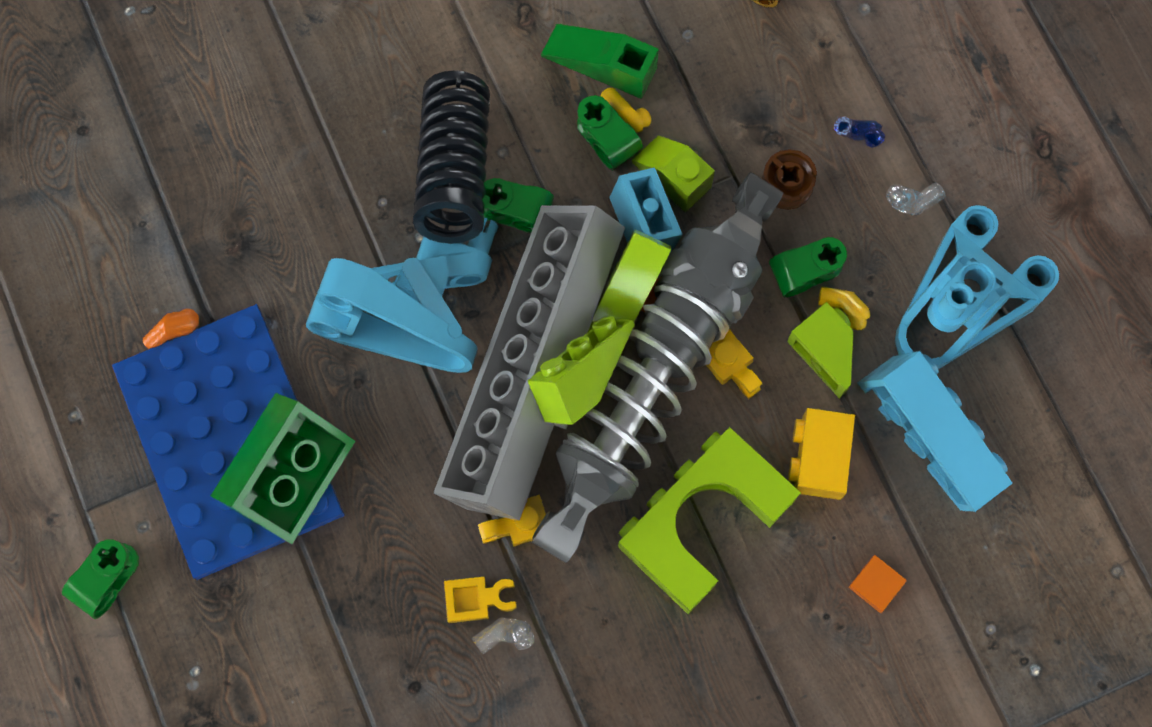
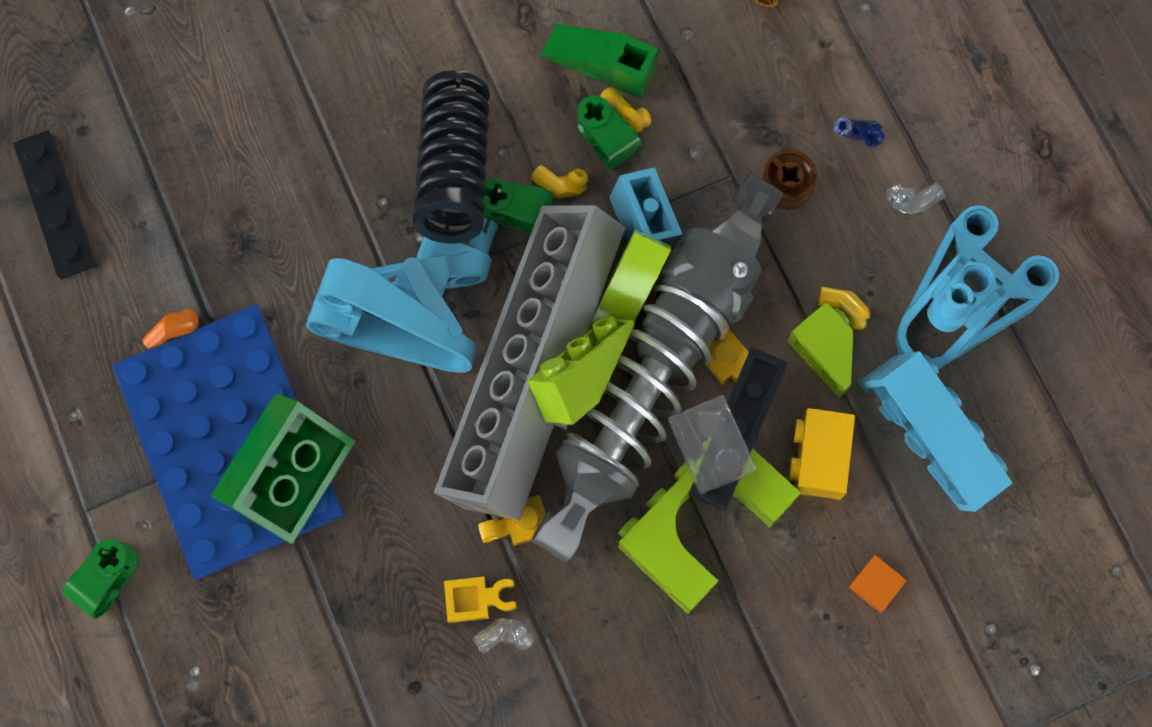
(54, 205): none -> black plate
(561, 187): none -> yellow arm
(679, 168): lime slope -> none
(712, 444): none -> clear plate
(749, 407): none -> black plate
(802, 269): green piece -> none

